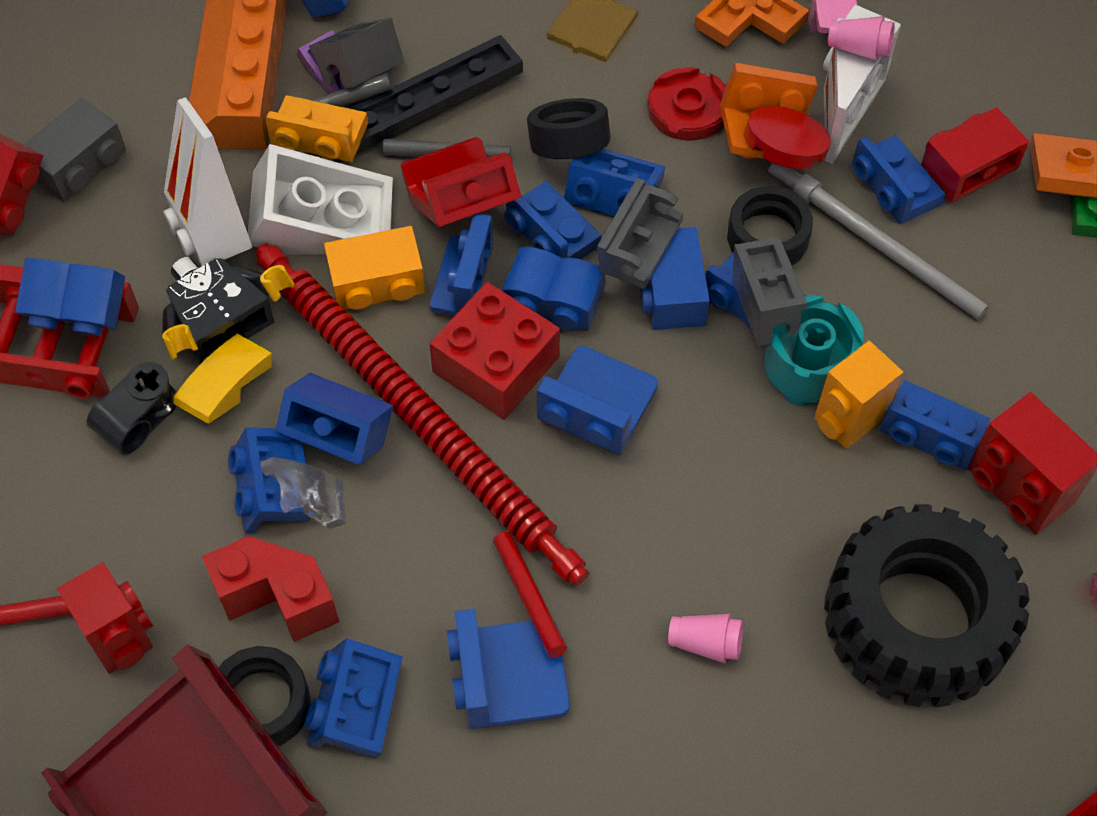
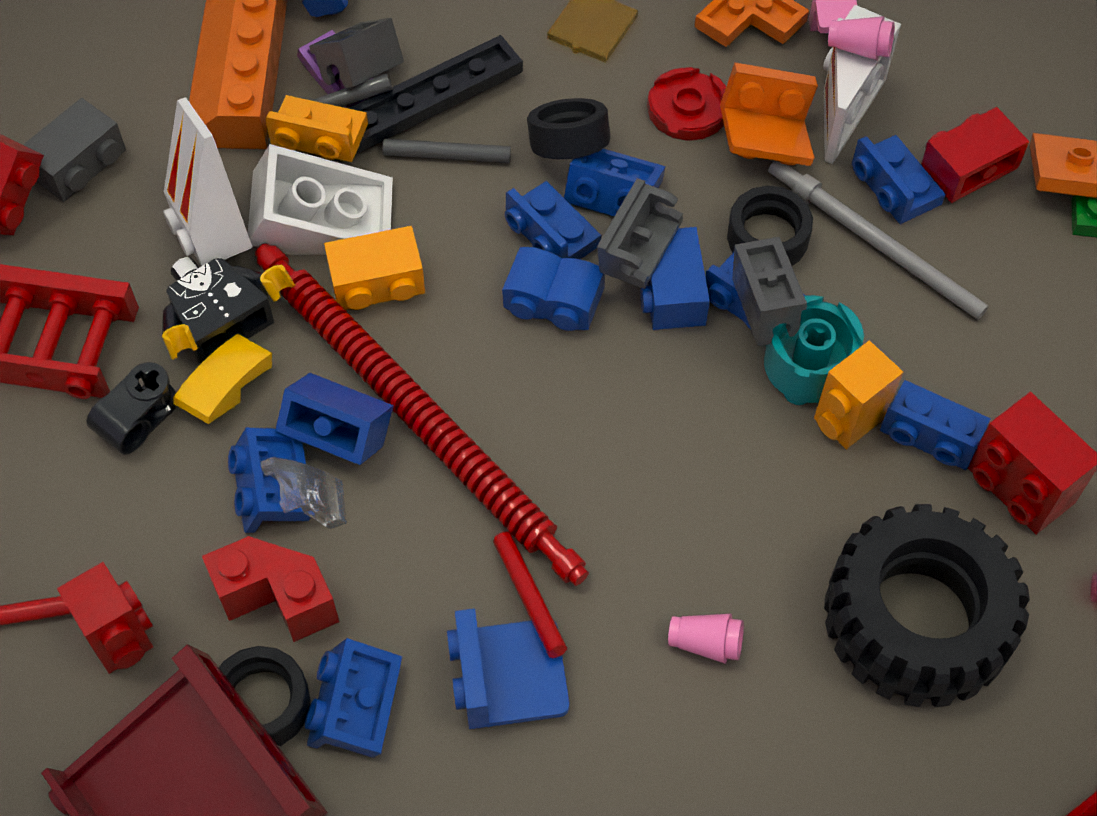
(70, 295): blue brick -> none
(459, 181): red panel -> none
(463, 267): blue bracket -> none
(495, 350): red brick -> none
(596, 398): blue bracket -> none
(787, 137): red tile -> none

